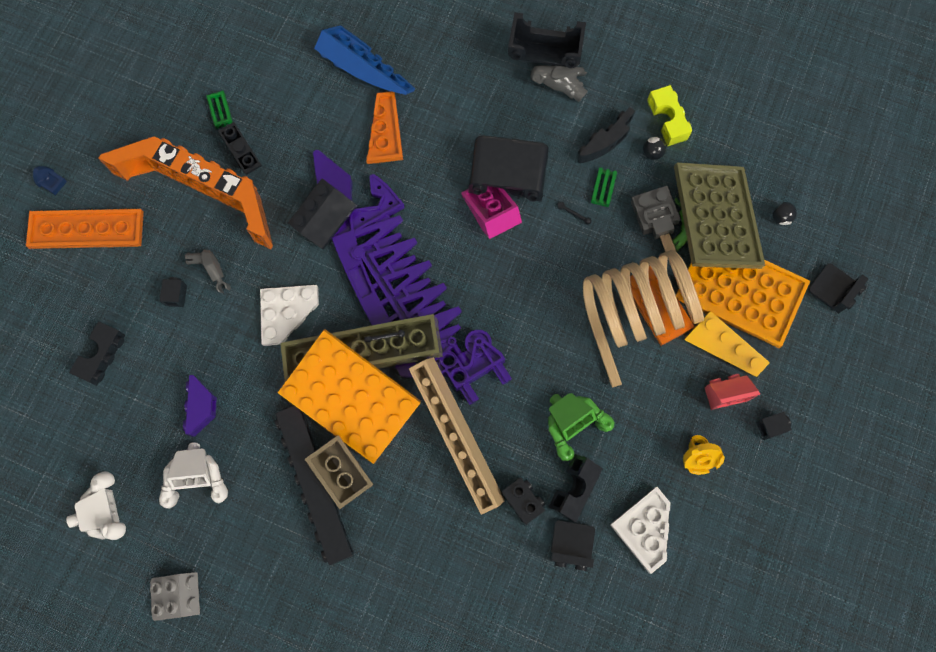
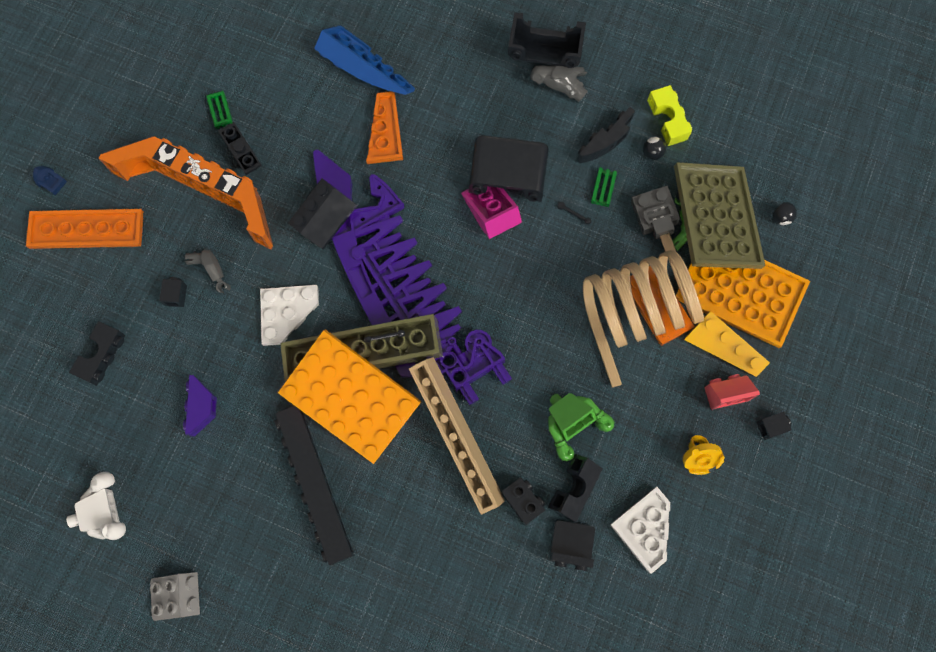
(190, 470): white torso -> none
(339, 472): dark tan slope -> none
(837, 288): black bracket -> none

